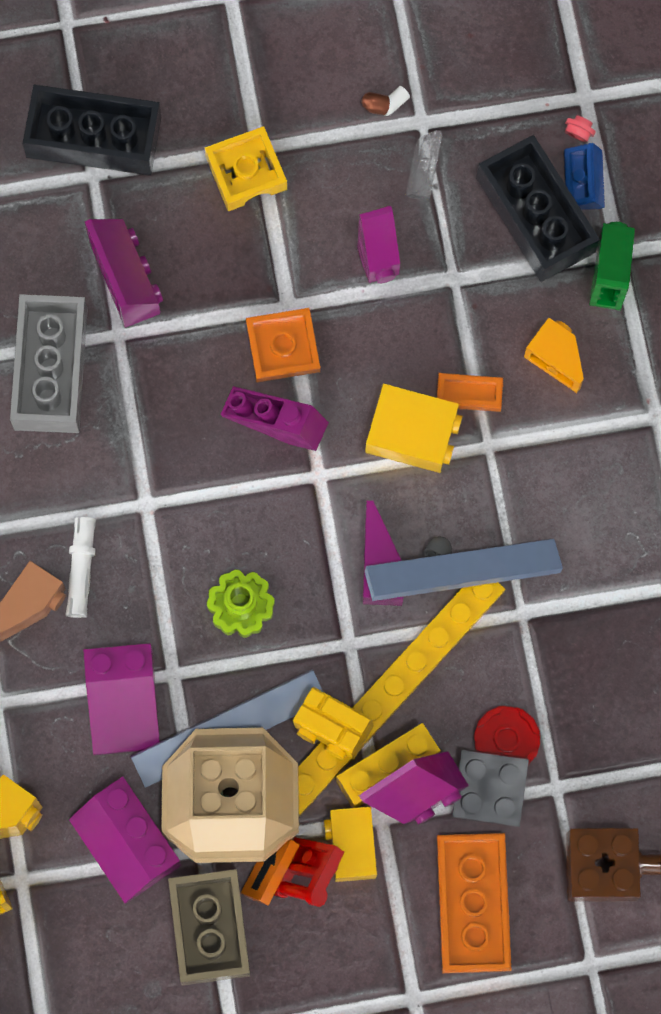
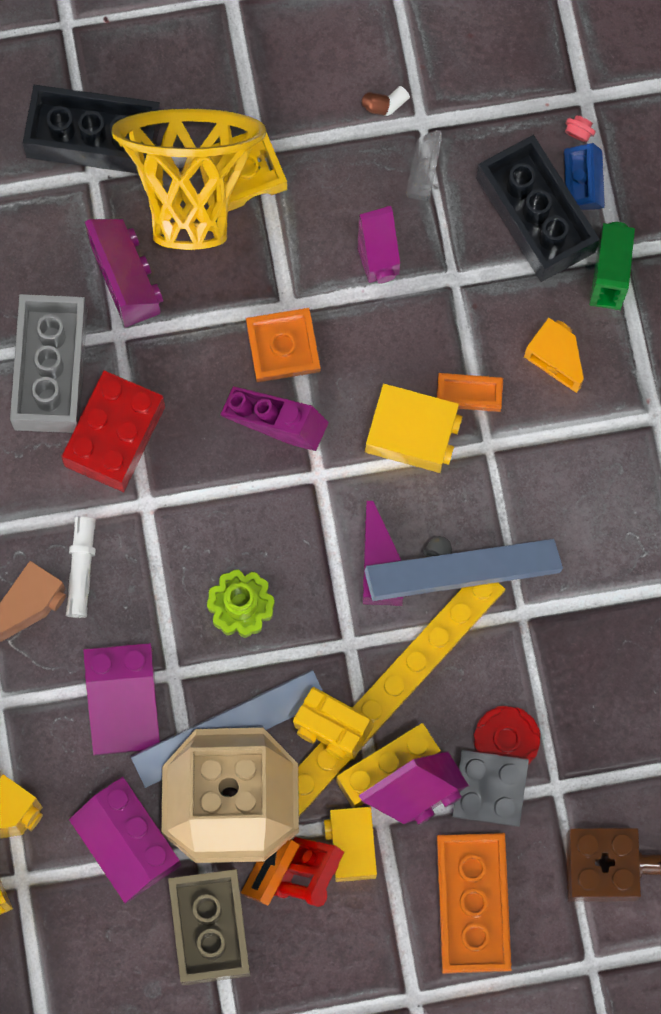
(113, 431): none -> red brick
(215, 190): none -> yellow piece

